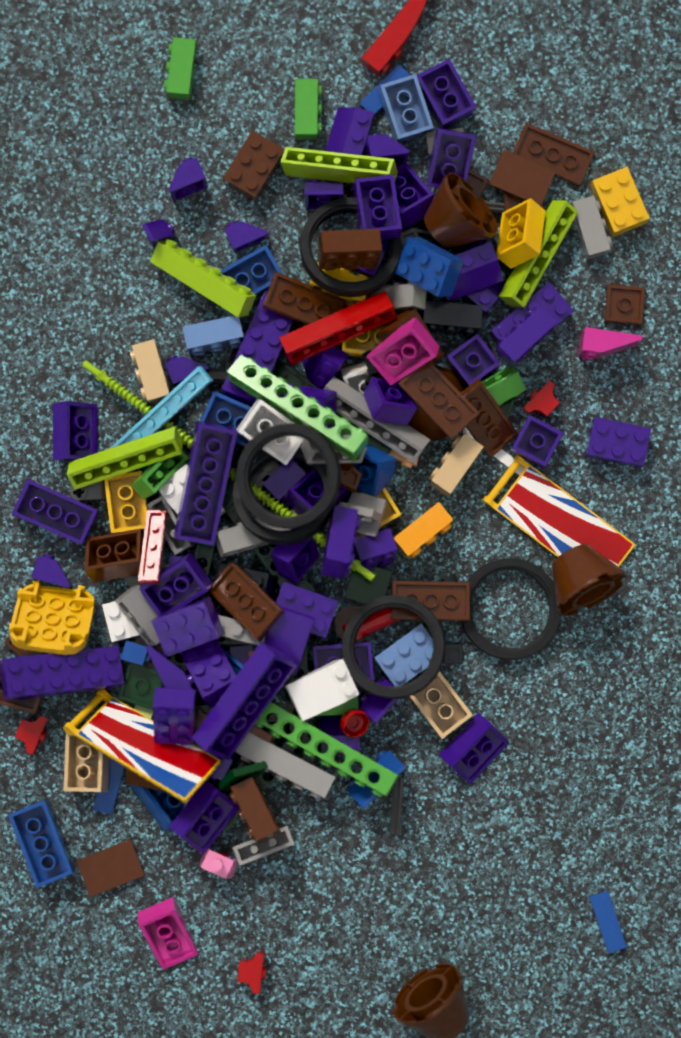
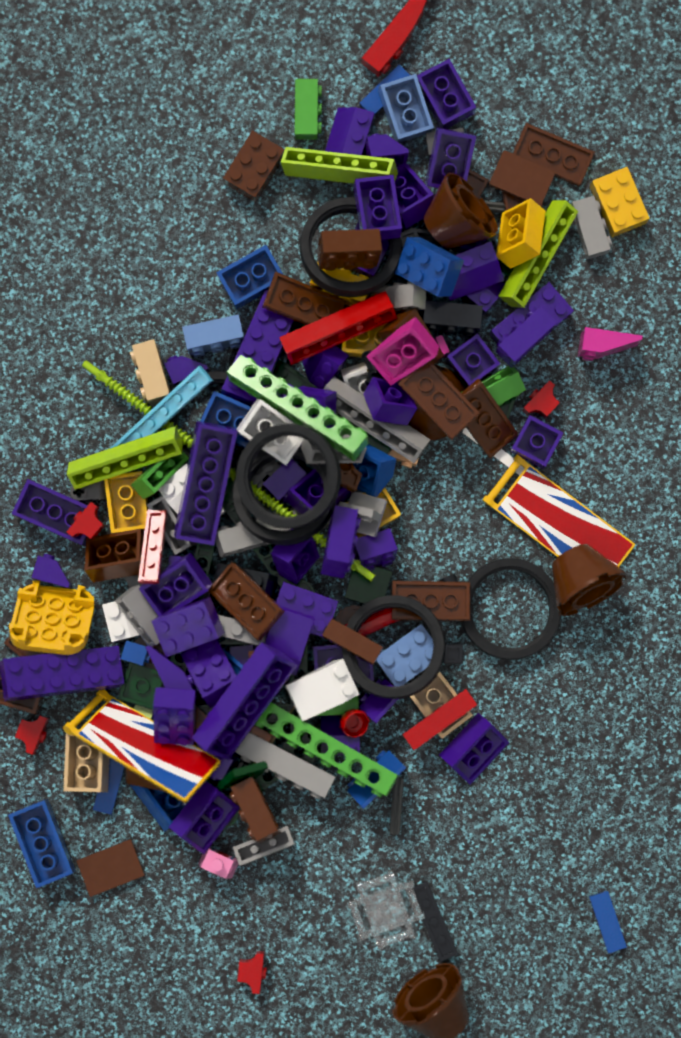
(74, 430): dark purple slope -> none
(86, 523): none -> red brick
(158, 231): dark purple slope -> none
(167, 933): dark pink slope -> none
(180, 68): bright green brick -> none
(187, 179): dark purple slope -> none
(203, 278): lime brick -> none
(243, 235): dark purple slope -> none
(319, 193): dark purple slope -> none
(352, 641): none -> reddish brown tile
(385, 910): none -> clear brick
(423, 531): light orange brick -> none
(434, 922): none -> black plate
(439, 719): none -> red tile
(442, 345): none -> dark pink tile
(455, 464): tan brick -> none
(617, 442): dark purple brick -> none
(624, 305): reddish brown tile -> none

